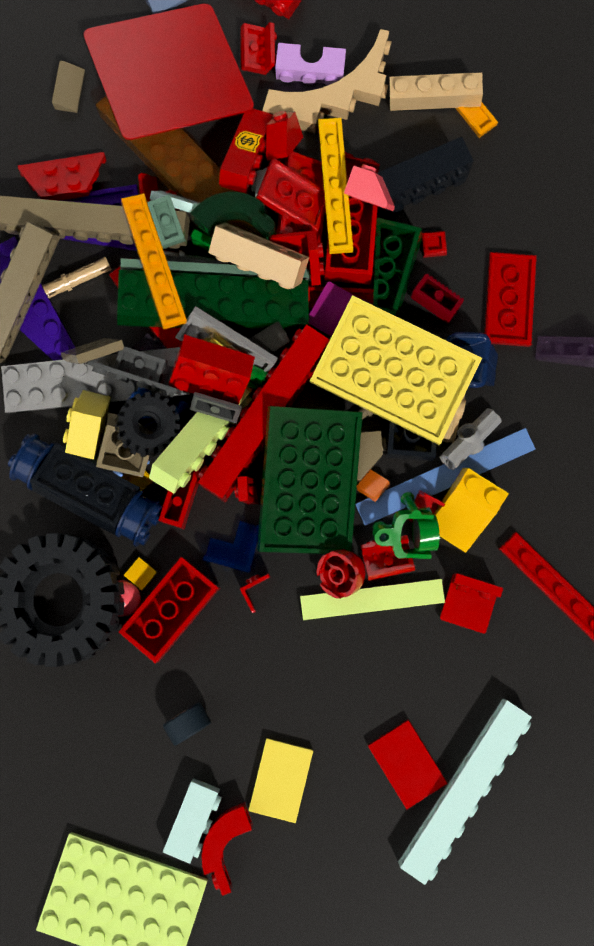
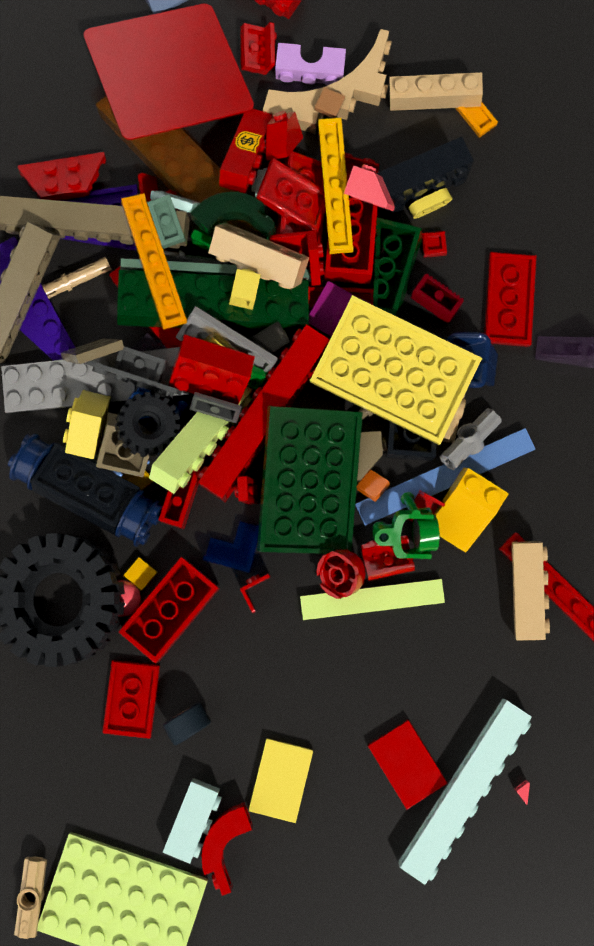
(28, 911): none -> tan piece
(68, 87): dark tan slope -> none
(131, 699): none -> red tile
(244, 288): none -> light yellow brick
(329, 103): none -> medium nougat tile
(430, 203): none -> light yellow beam
(469, 602): red bracket -> none
(523, 790): none -> coral piece
(529, 590): none -> tan brick

